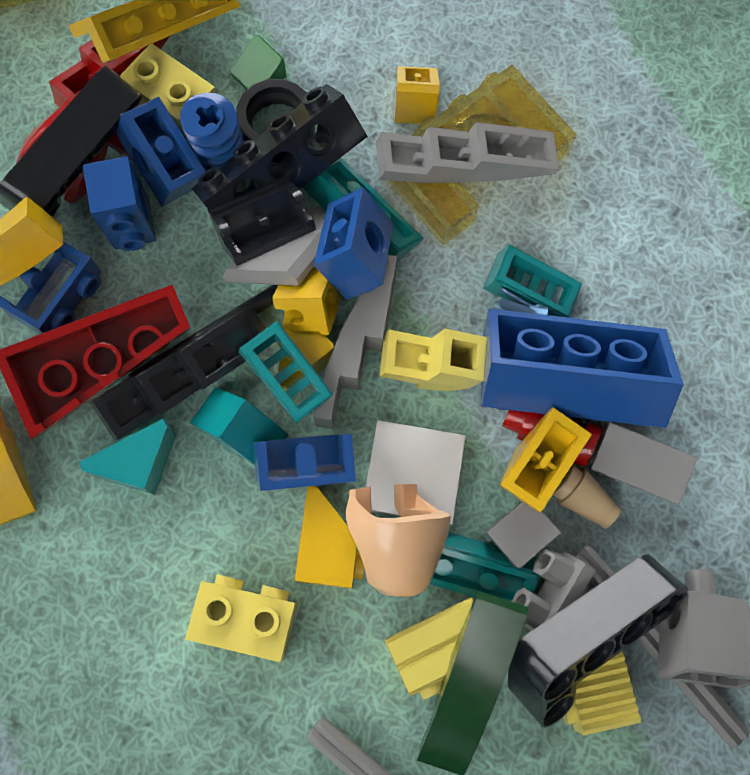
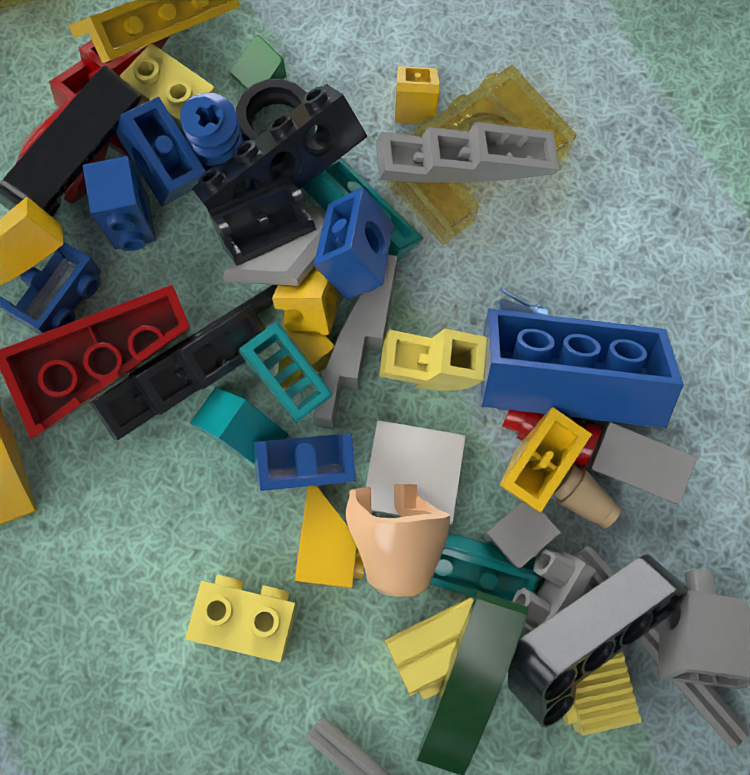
(135, 460): teal slope -> none
(524, 263): teal slope -> none

